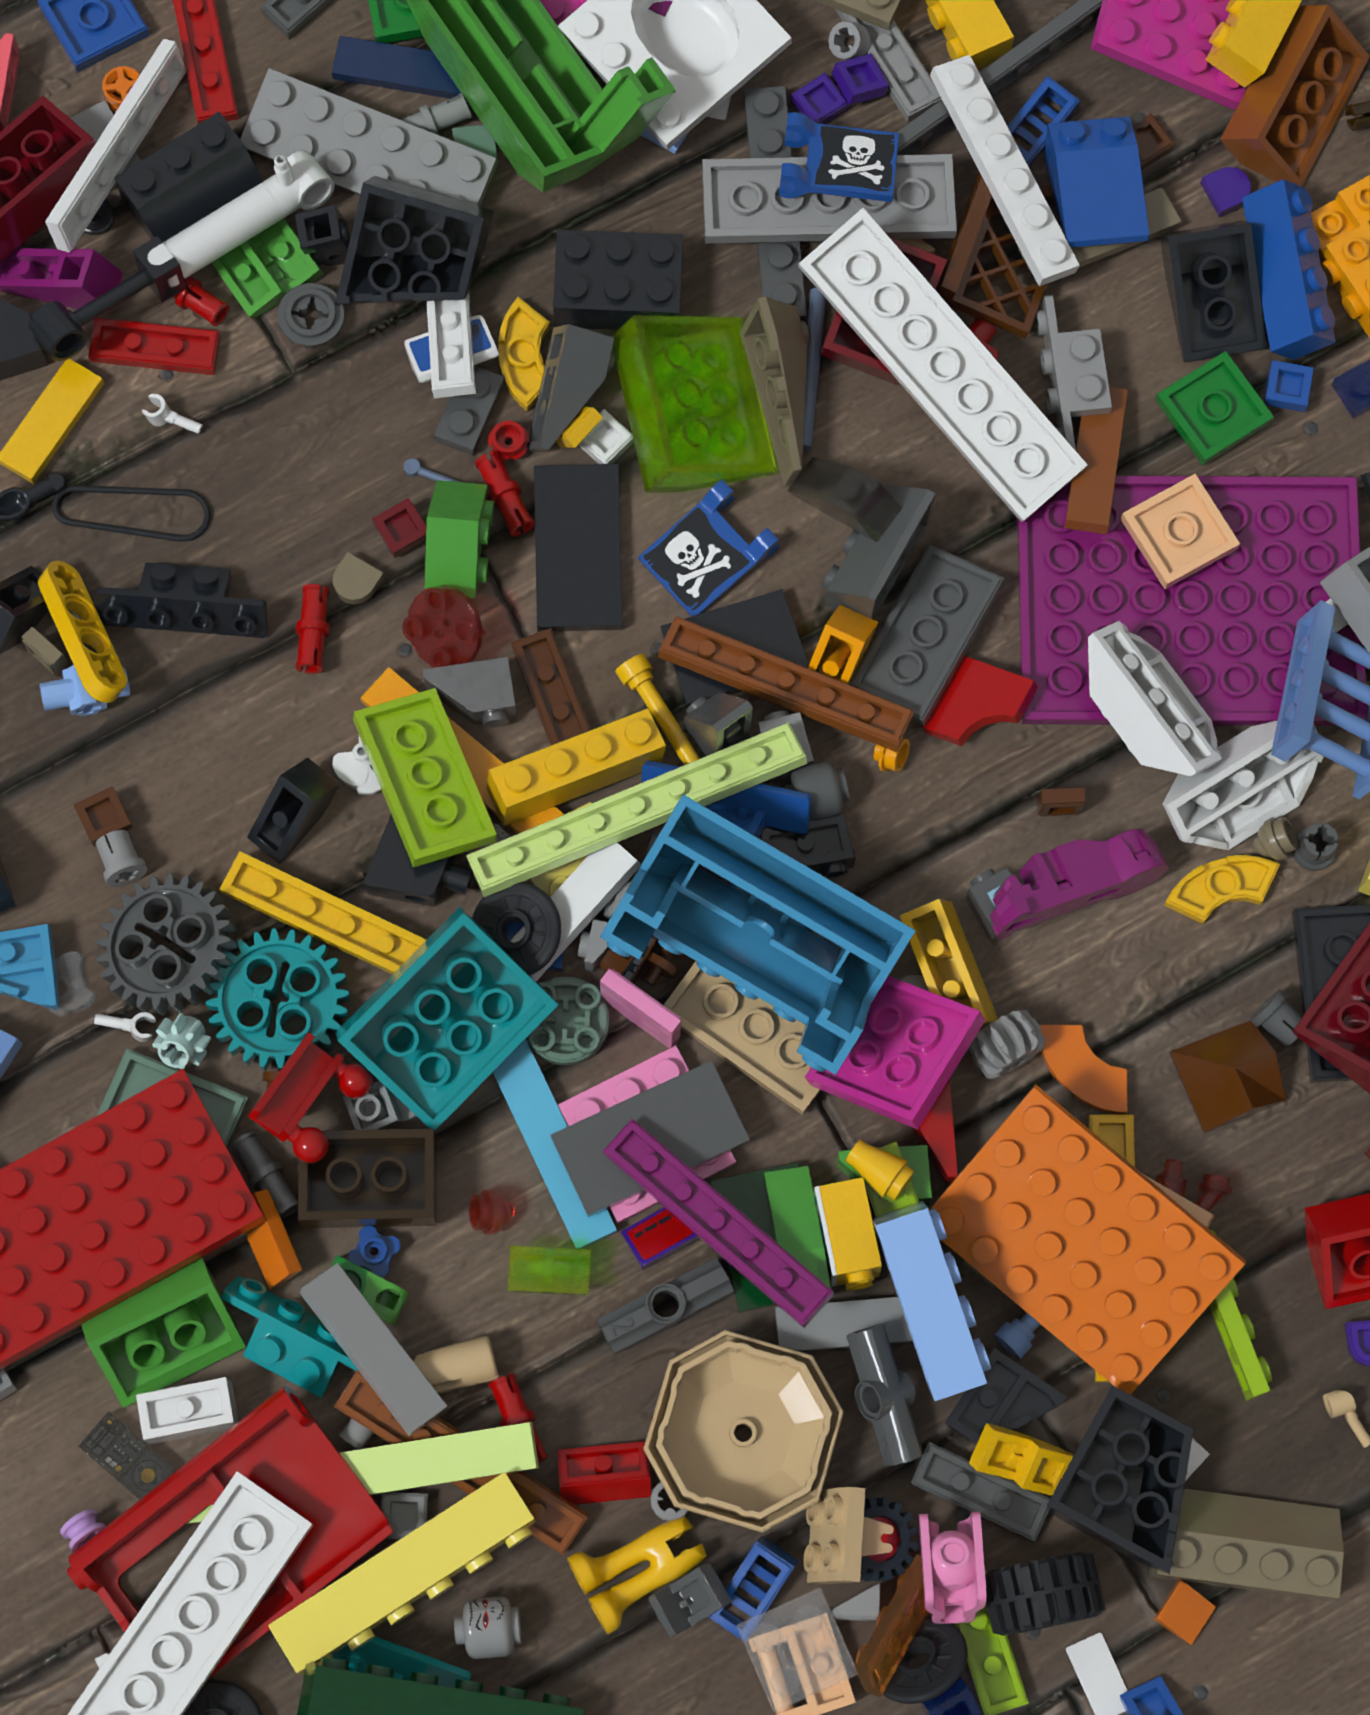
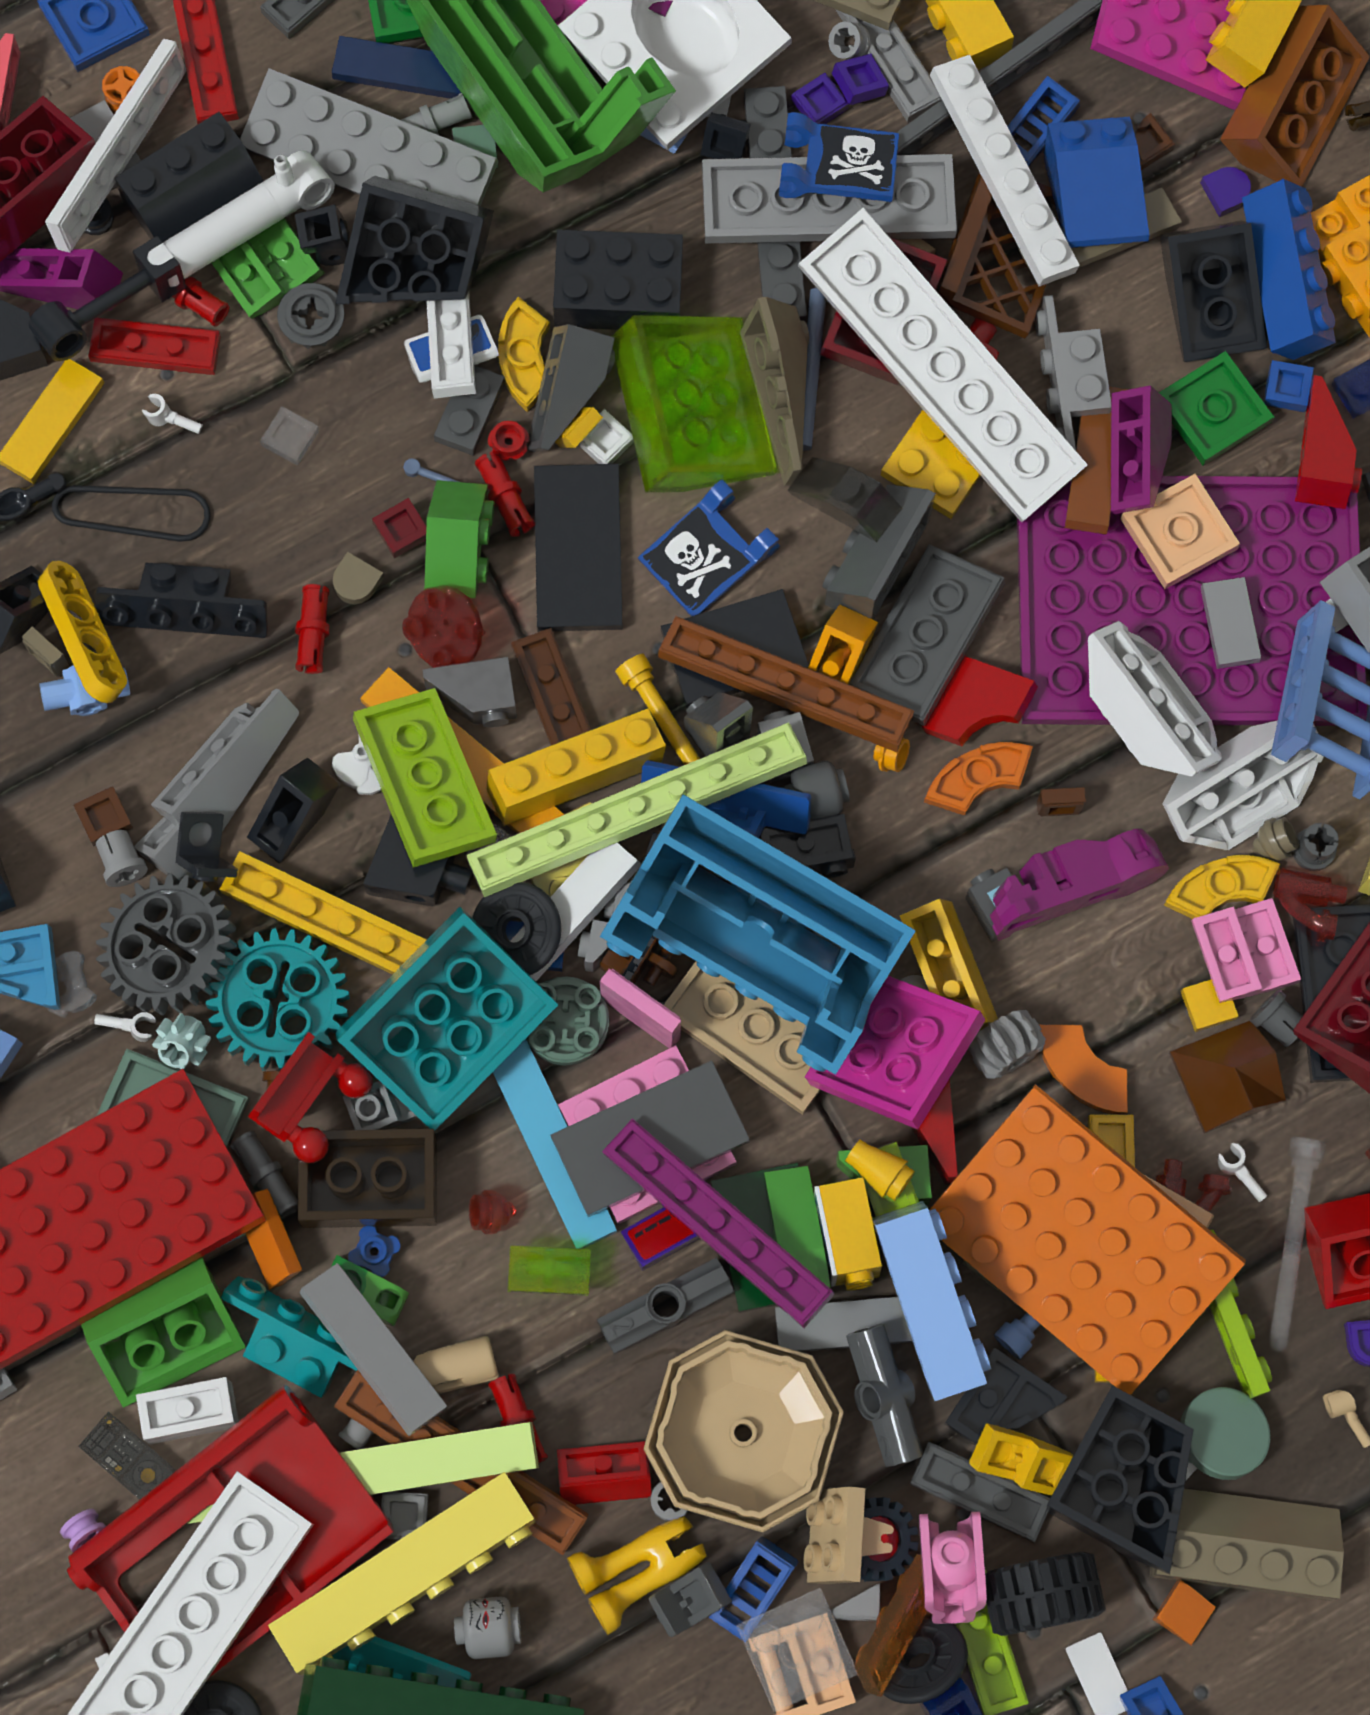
(204, 860): none -> black bracket
(217, 777): none -> light grey wedge
(289, 435): none -> clear tile
(725, 137): none -> black tile
(933, 463): none -> yellow plate
(977, 772): none -> orange tile
(1138, 447): none -> magenta slope
(1205, 1007): none -> yellow tile
(1228, 1433): none -> sand green tile
(1230, 623): none -> light grey tile
(1241, 1171): none -> white hand
(1246, 950): none -> bright pink slope
(1297, 888): none -> clear red plant
(1305, 1157): none -> clear piece
(1327, 453): none -> red slope

